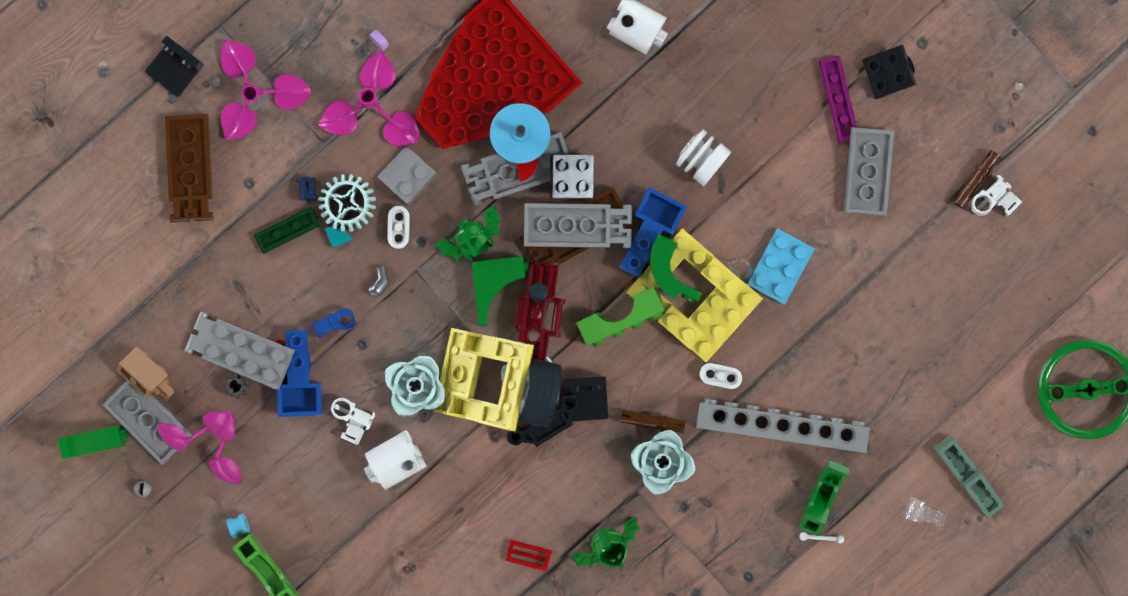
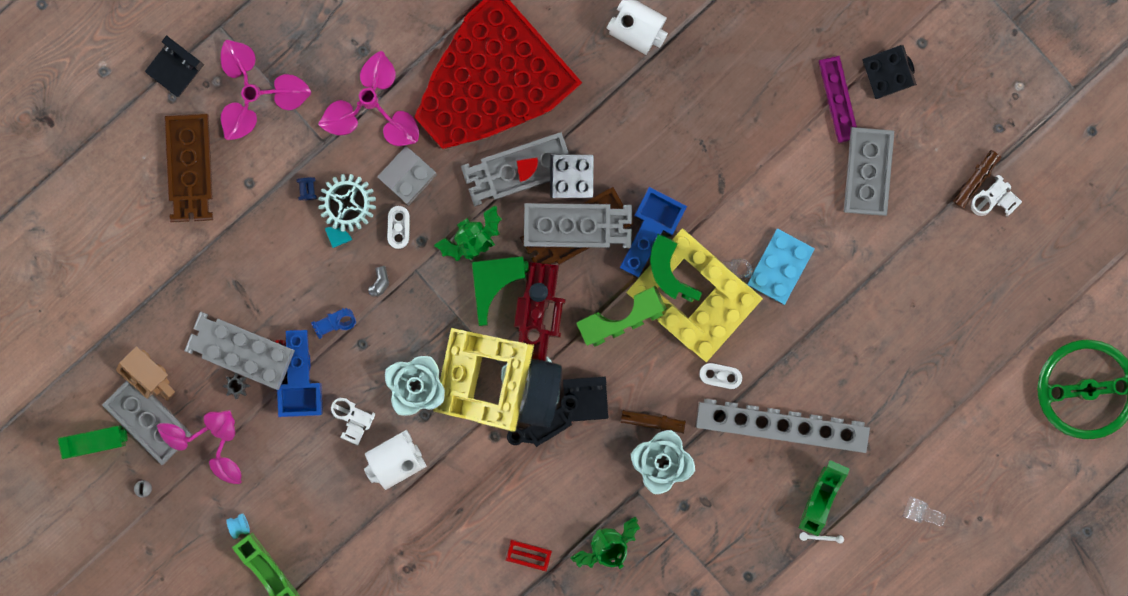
(287, 230): dark green tile -> none
(379, 40): lavender tile -> none
(520, 133): medium azure piece -> none
(703, 157): white wheel -> none
(968, 476): sand green slope -> none

